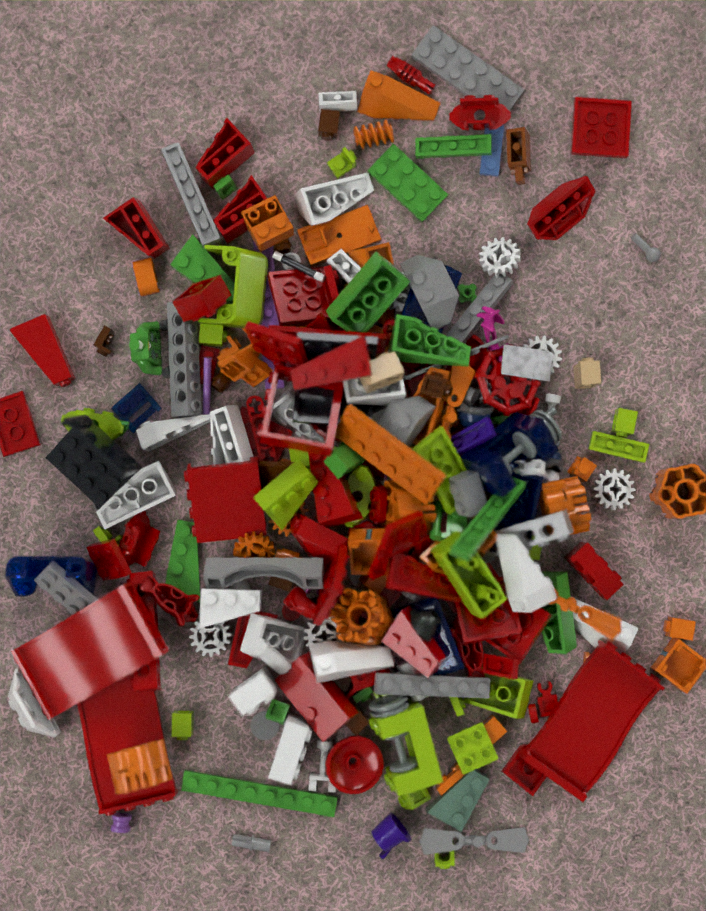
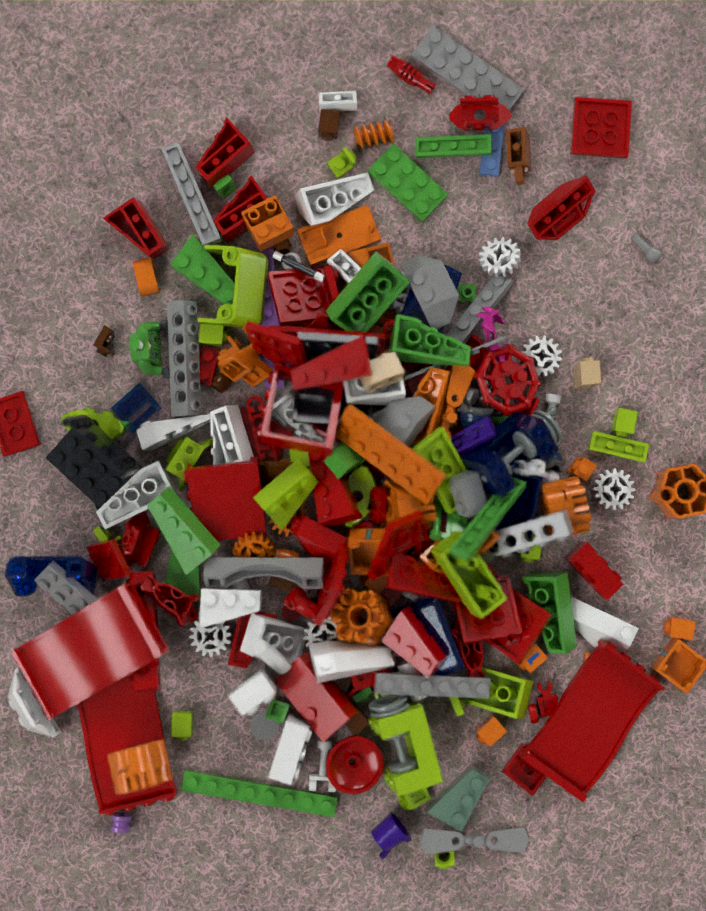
(44, 347): red slope -> none
(182, 454): none -> lime piece
(182, 530): none -> bright green wedge
(202, 299): red brick -> none
(207, 385): medium lavender bar -> none
(251, 843): light grey axle -> none
(391, 99): orange wedge -> none
(425, 623): pearl dark grey piece -> none
(436, 387): reddish brown bracket -> none
(450, 779): orange plate -> none
(472, 748): lime bracket -> none
(500, 666): red plate -> none
(524, 582): white wedge -> none
(526, 362): flat silver sticker -> none
(533, 659): none -> orange brick
(597, 619): orange piece -> none

